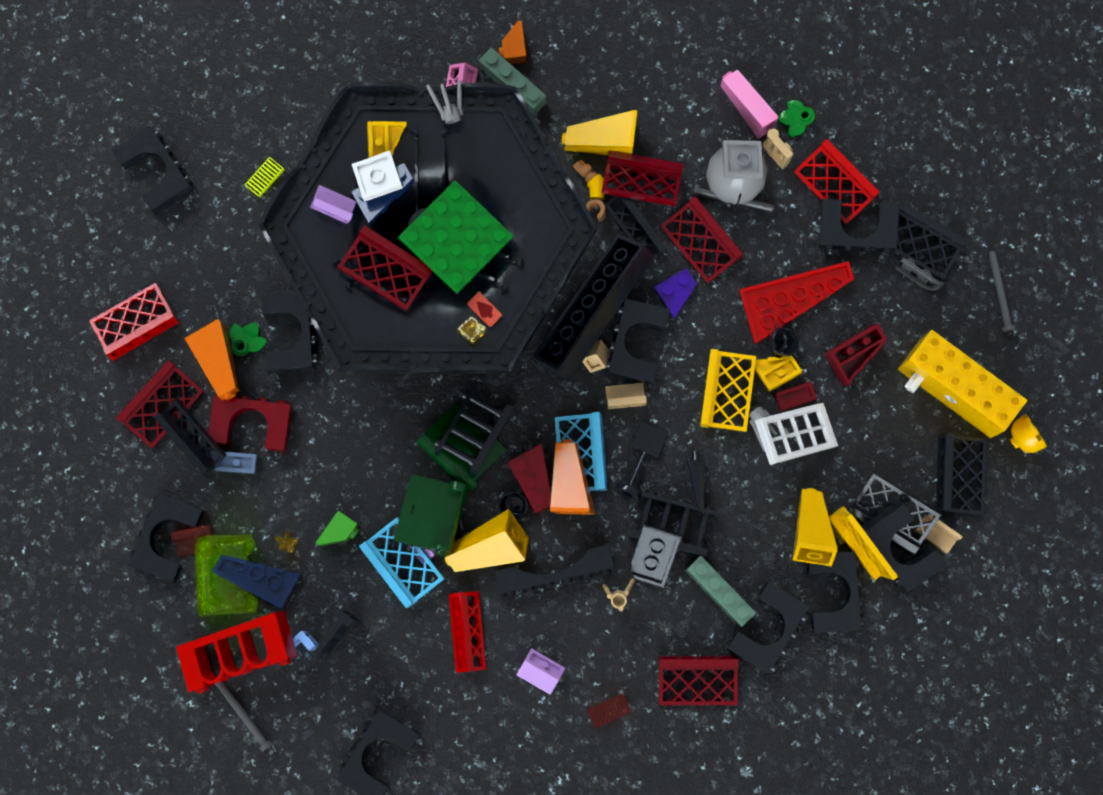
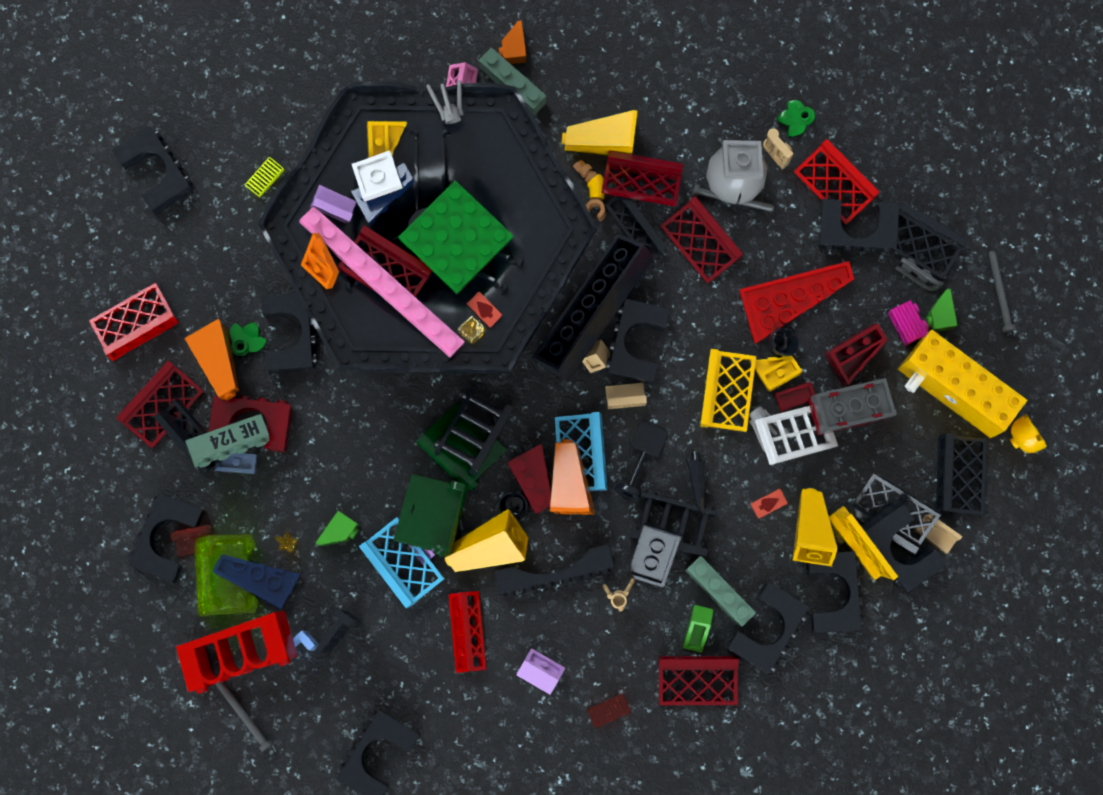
(227, 441): none -> sand green brick
(320, 262): none -> orange wing
(382, 282): none -> bright pink plate
(676, 291): dark purple wing -> none
(698, 628): none -> bright green slope
(749, 103): bright pink slope -> none
(769, 503): none -> clear red sticker
(851, 406): none -> dark grey piece
(908, 322): none -> dark pink brick
(942, 314): none -> bright green slope

